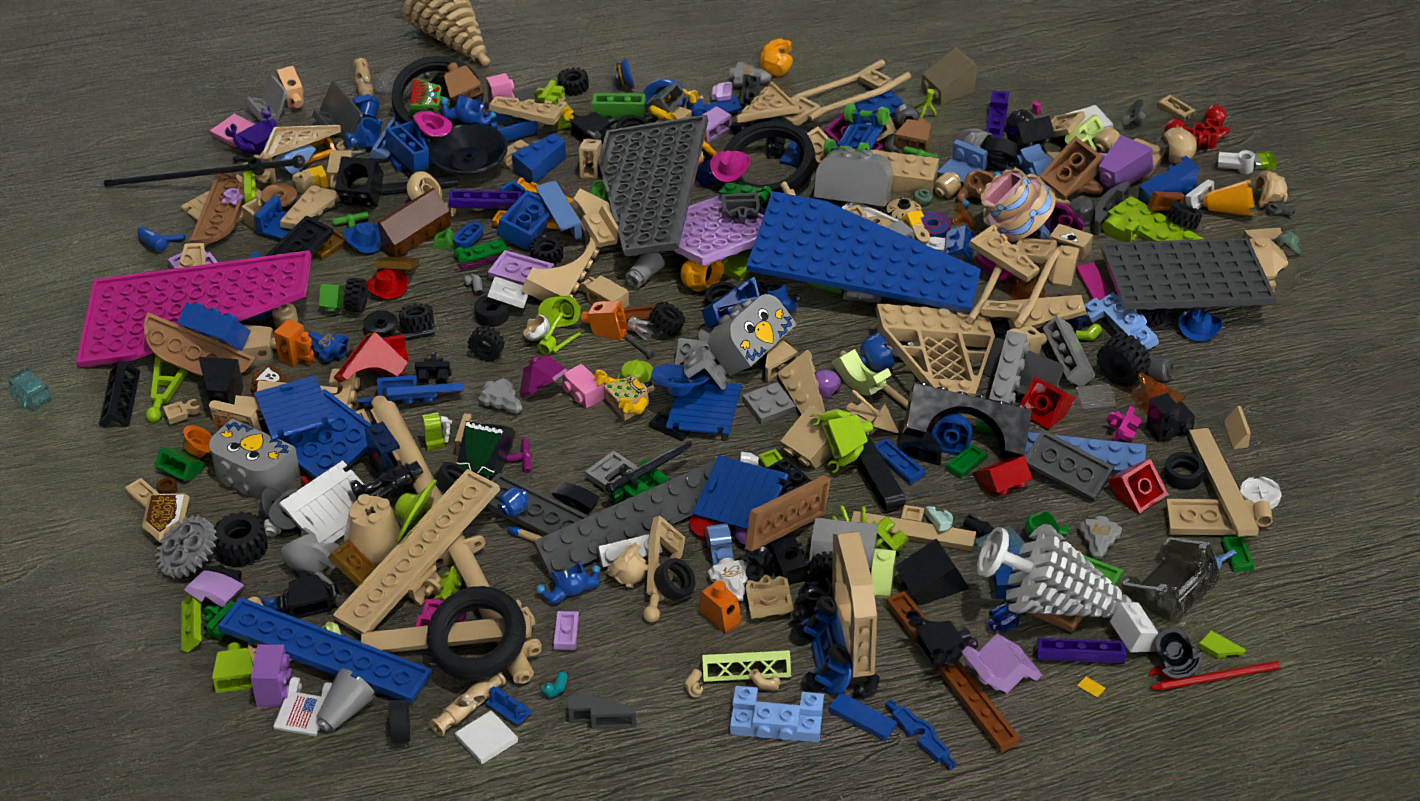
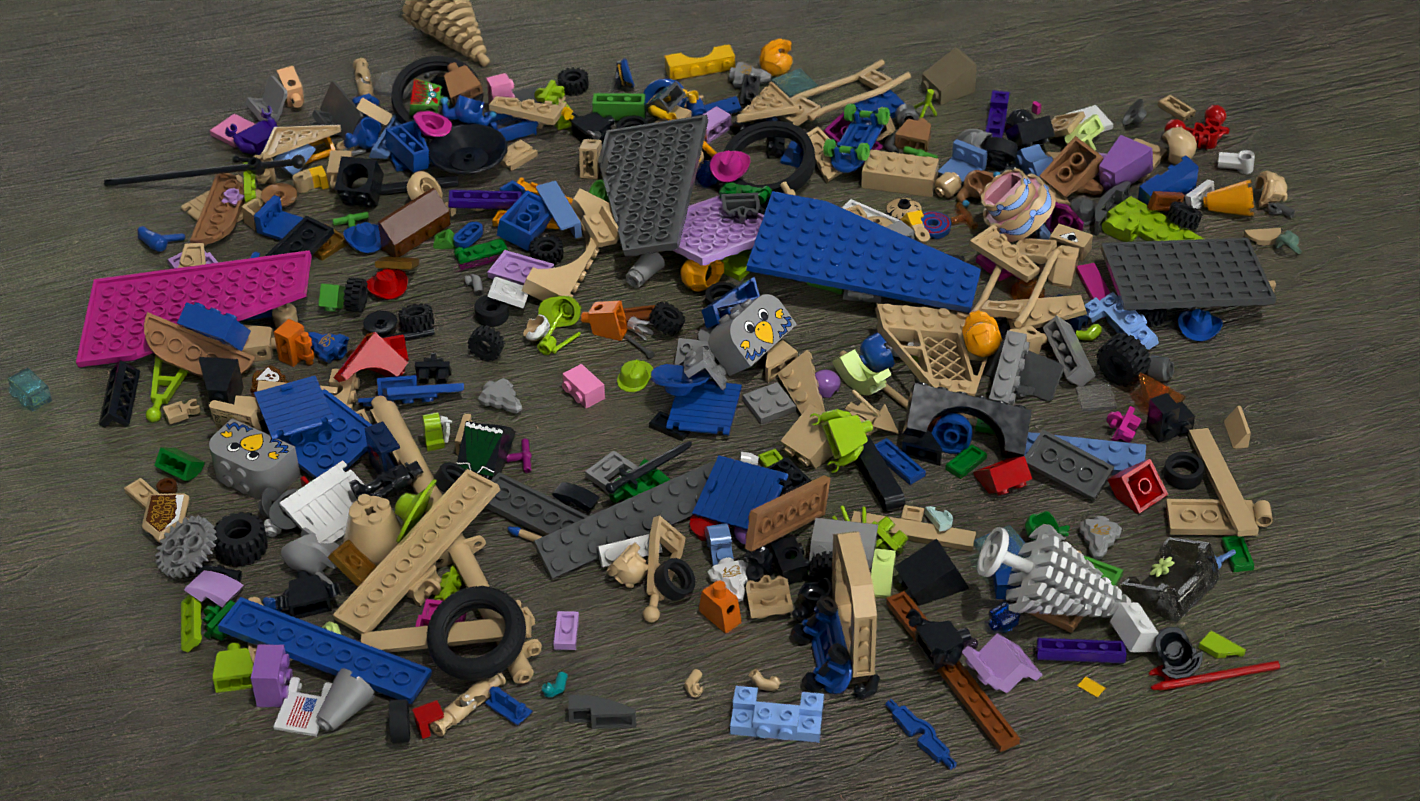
(196, 441): orange piece -> none
(309, 204): tan wing -> none
(374, 111): none -> tan slope
(427, 714): none -> red panel
(486, 737): white tile -> none
(513, 502): blue head -> none
(538, 158): blue wedge -> none
(539, 373): magenta slope -> none
(570, 583): blue piece -> none
(604, 290): tan brick -> none
(626, 394): torso -> none
(681, 66): none -> yellow arch
(722, 91): lavender piece -> none
(746, 657): yellowish green fence -> none
(780, 293): blue piece -> none
(794, 82): none -> clear light blue tile
(855, 177): light grey brick -> none
(863, 716): blue tile -> none
(922, 196): sand green plate -> none
(936, 243): white plate -> none
(958, 242): blue bracket -> none
(980, 527): black pin -> none
(982, 338): none -> light orange helmet
(1046, 402): red slope -> none
(1105, 140): tan head -> none
(1162, 567): none -> yellowish green plant
(1261, 489): white tile -> none
(1265, 161): clear neon green piece -> none
(1269, 255): tan slope -> none

